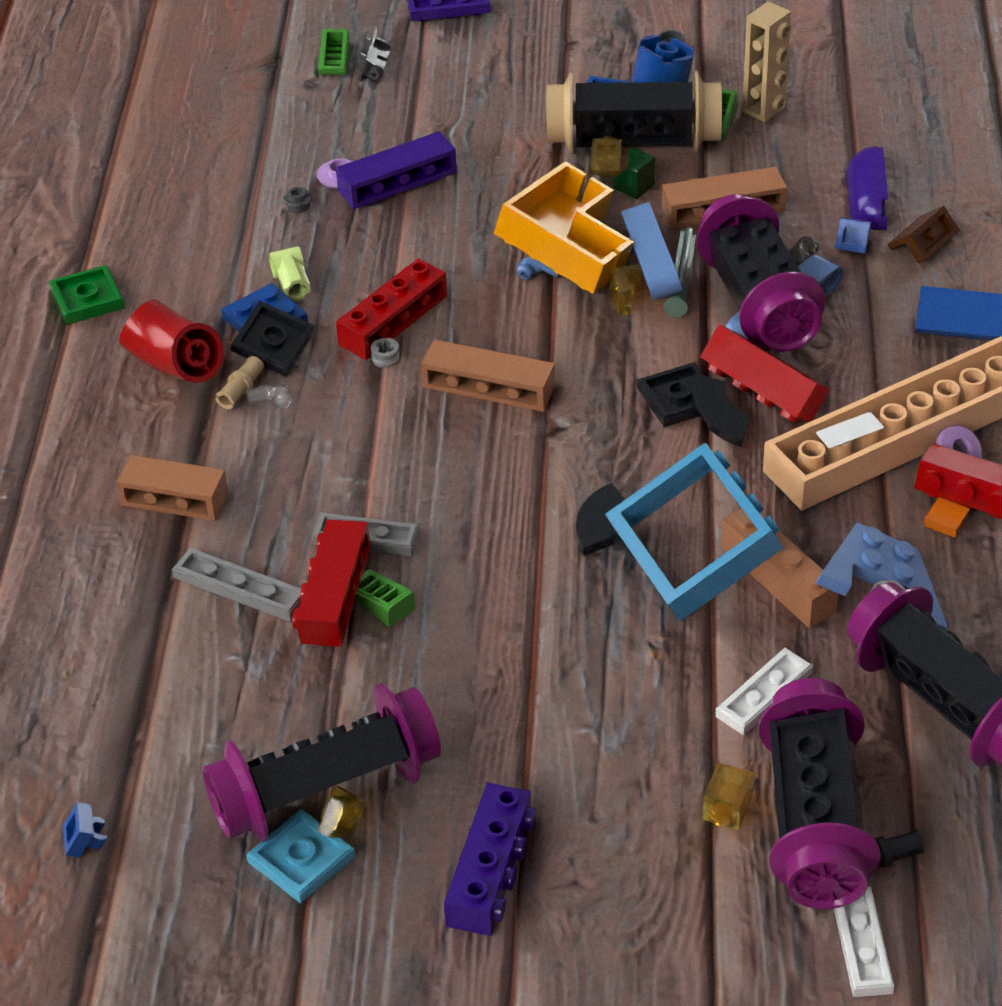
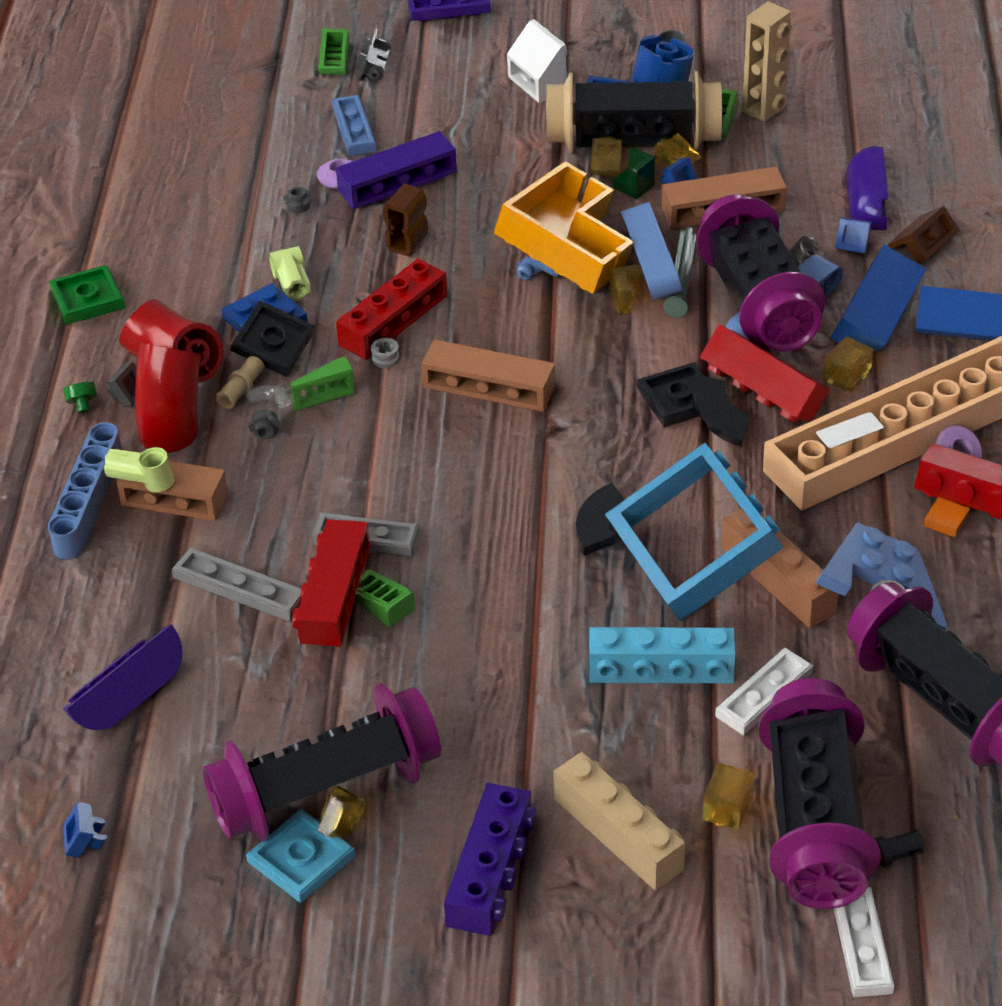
(80, 394): none -> green tile
(83, 493): none -> medium blue beam
(123, 384): none -> dark grey tile
(127, 682): none -> dark purple brick
(148, 467): none -> yellowish green piece
(166, 397): none -> red brick
(264, 424): none -> dark grey plate
(339, 382): none -> bright green slope
(354, 125): none -> medium blue tile
(405, 219): none -> reddish brown brick
(537, 60): none -> white slope
(619, 820): none -> tan brick
(661, 655): none -> medium azure brick
(675, 149): none -> clear yellow bracket
(679, 171): none -> blue tile
(848, 364): none -> clear yellow brick
(879, 299): none -> blue brick

